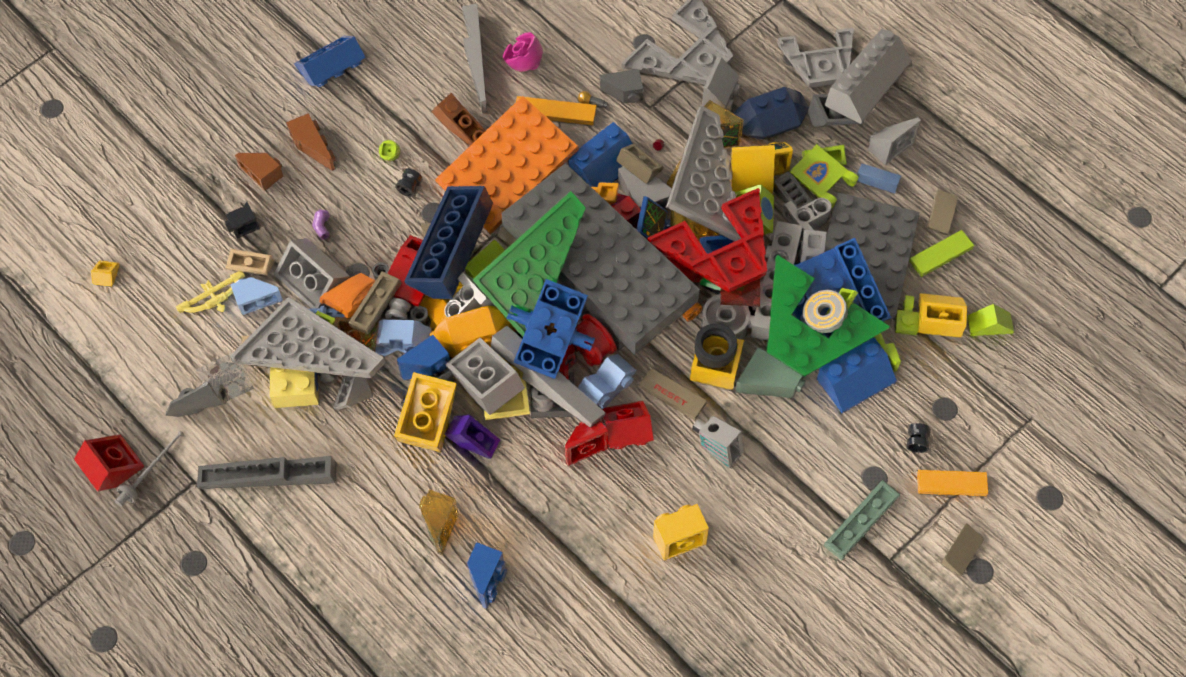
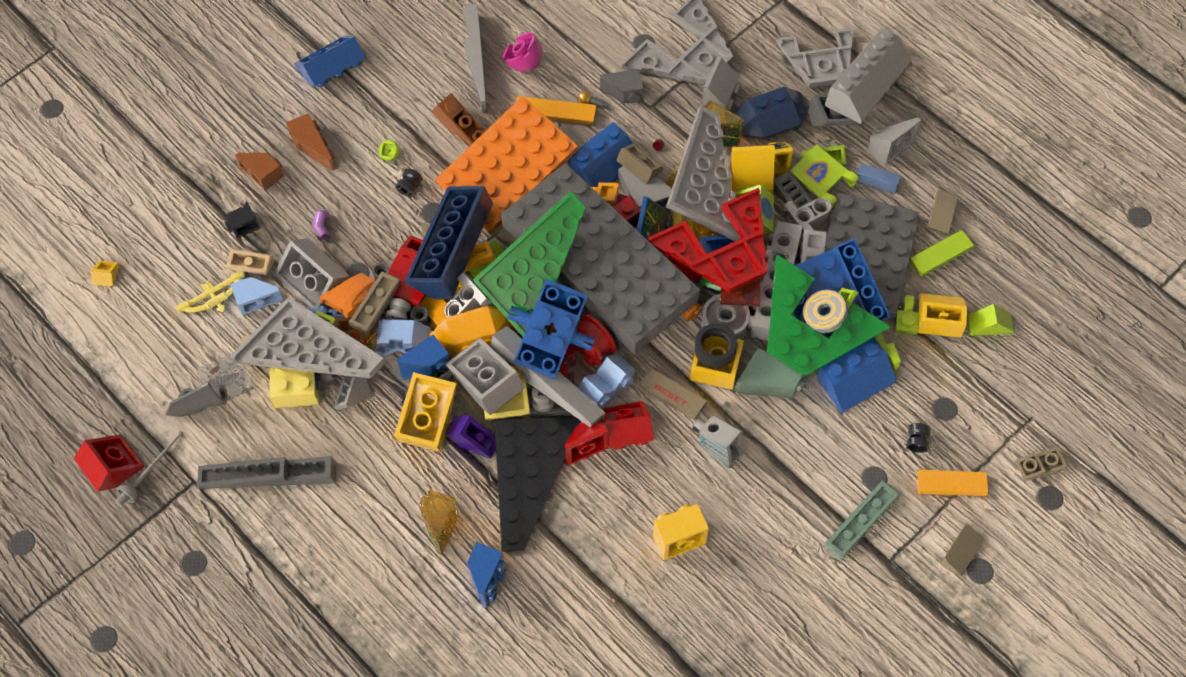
(480, 258): none -> light orange tile
(527, 466): none -> black wing
(1041, 465): none -> dark tan slope

